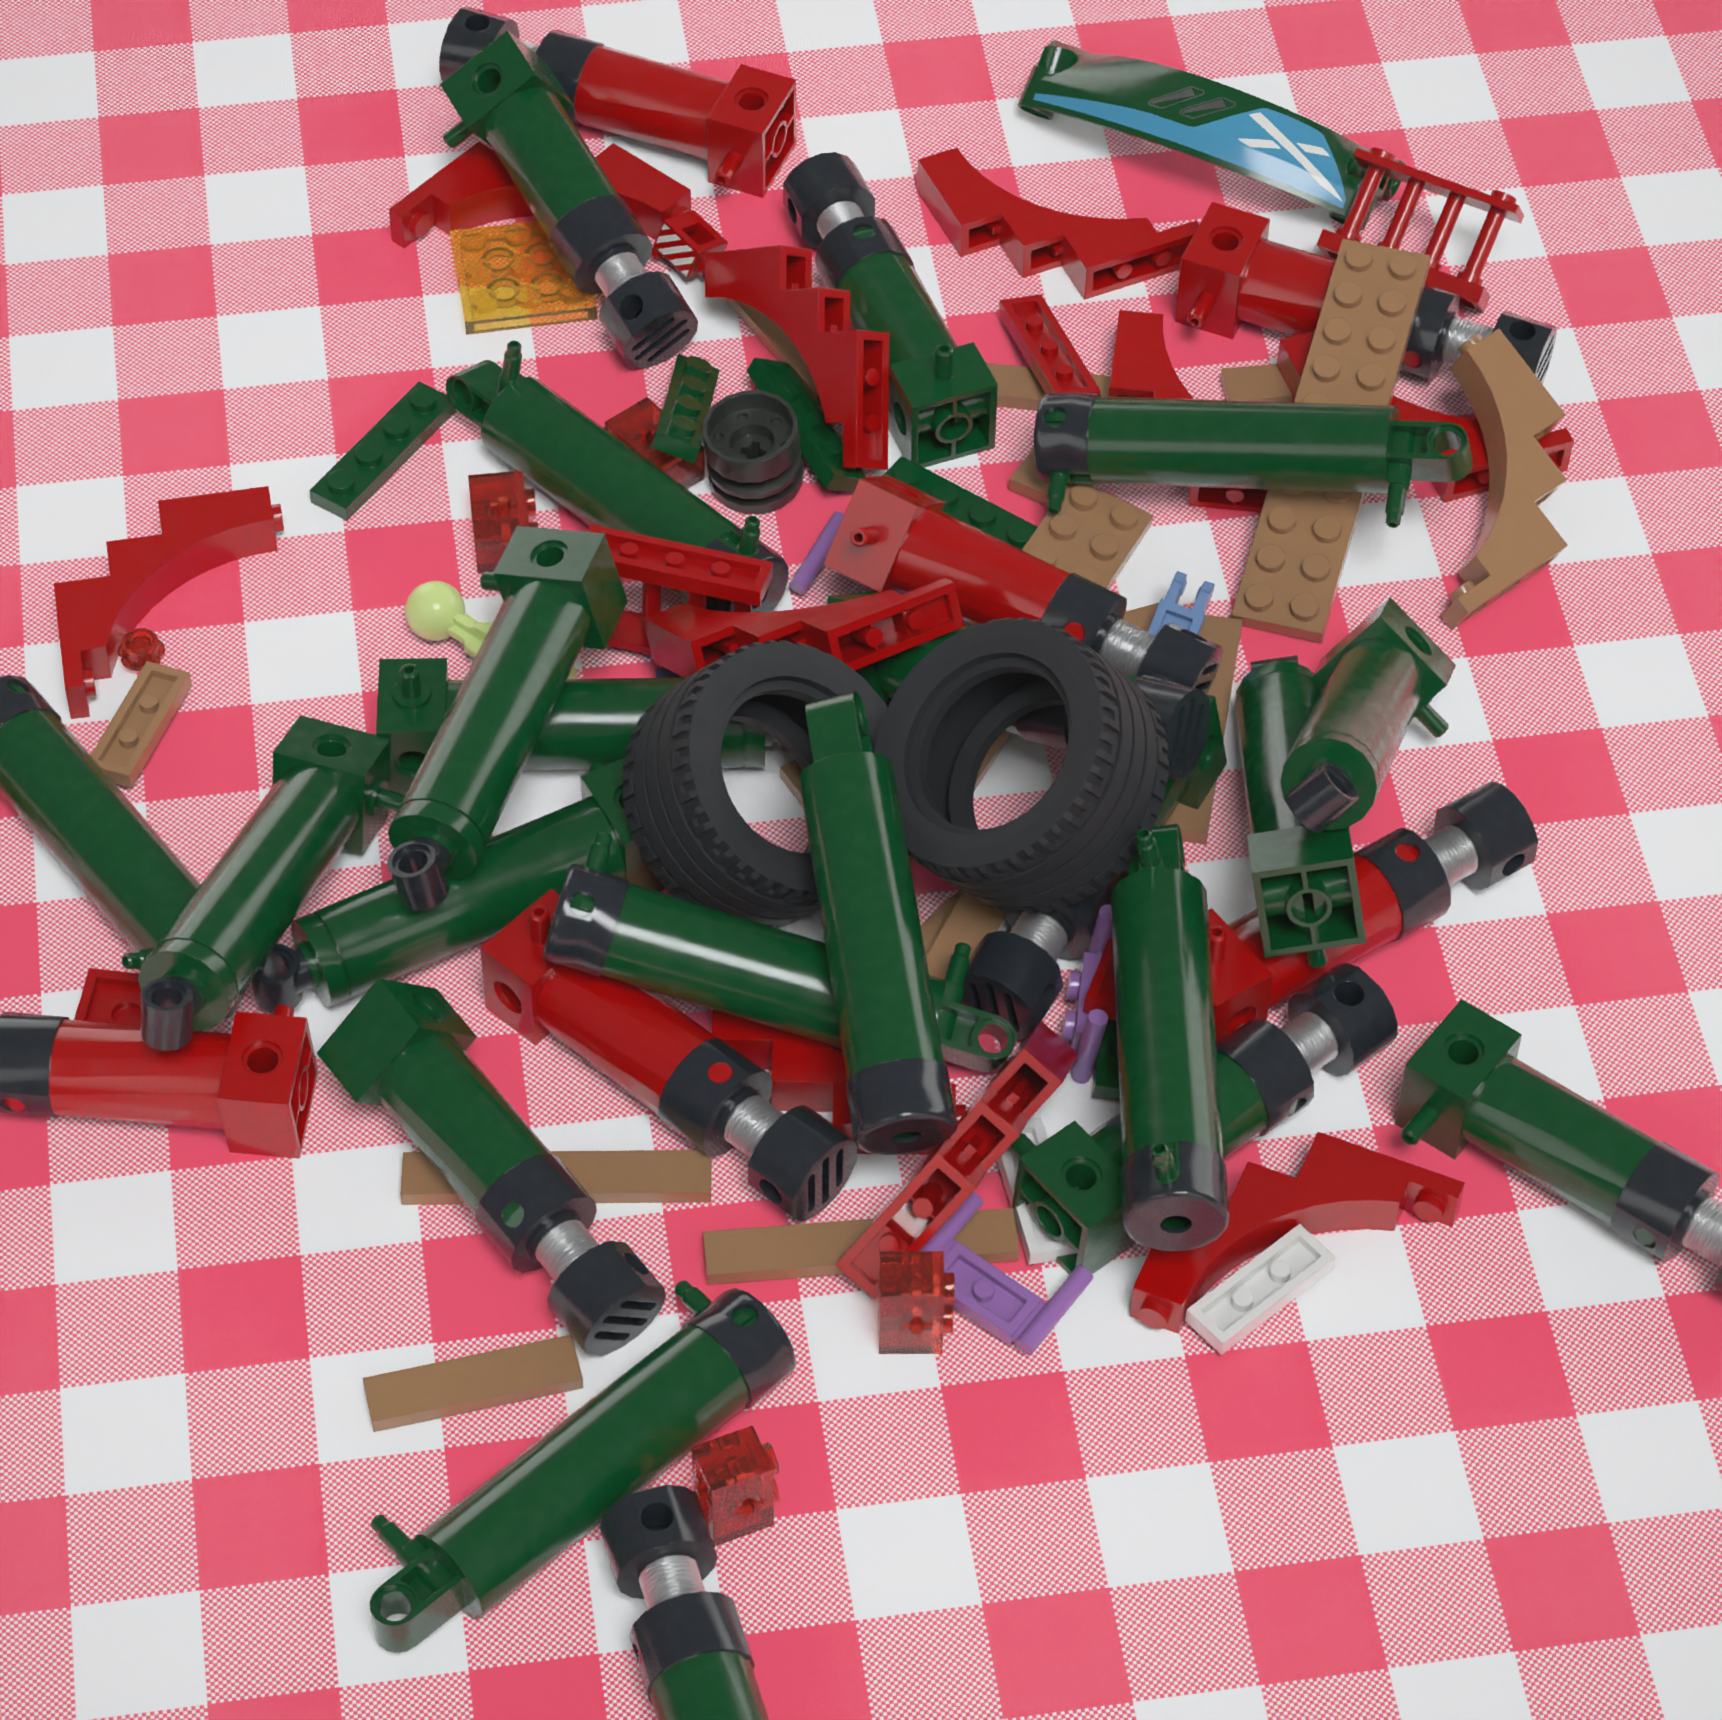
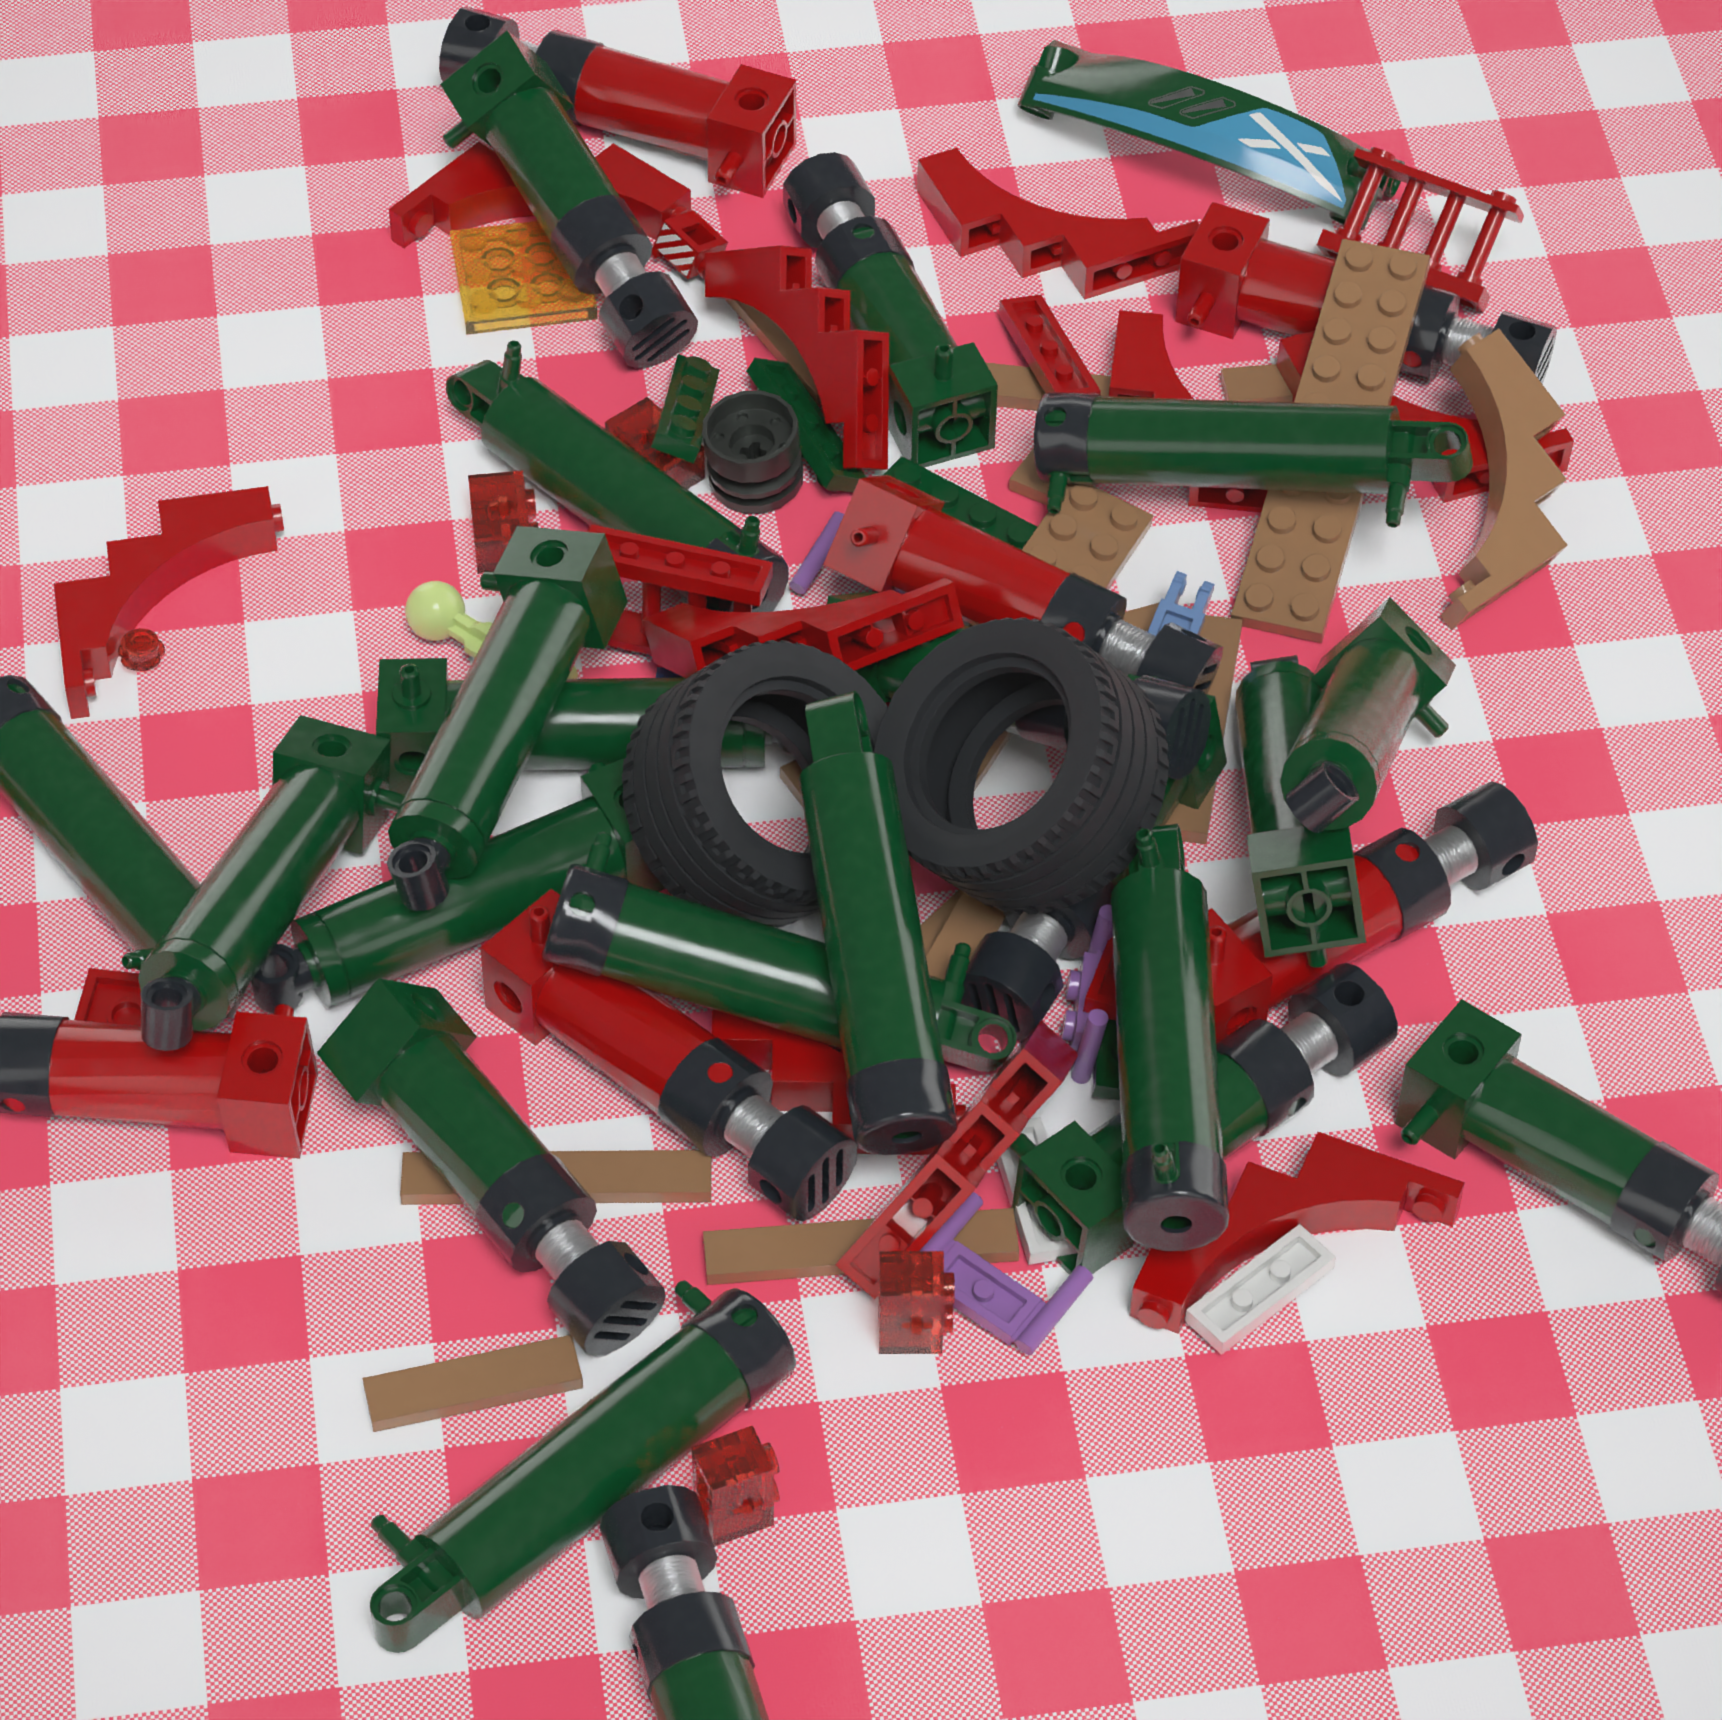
(141, 722): medium nougat plate -> none
(382, 451): dark green plate -> none

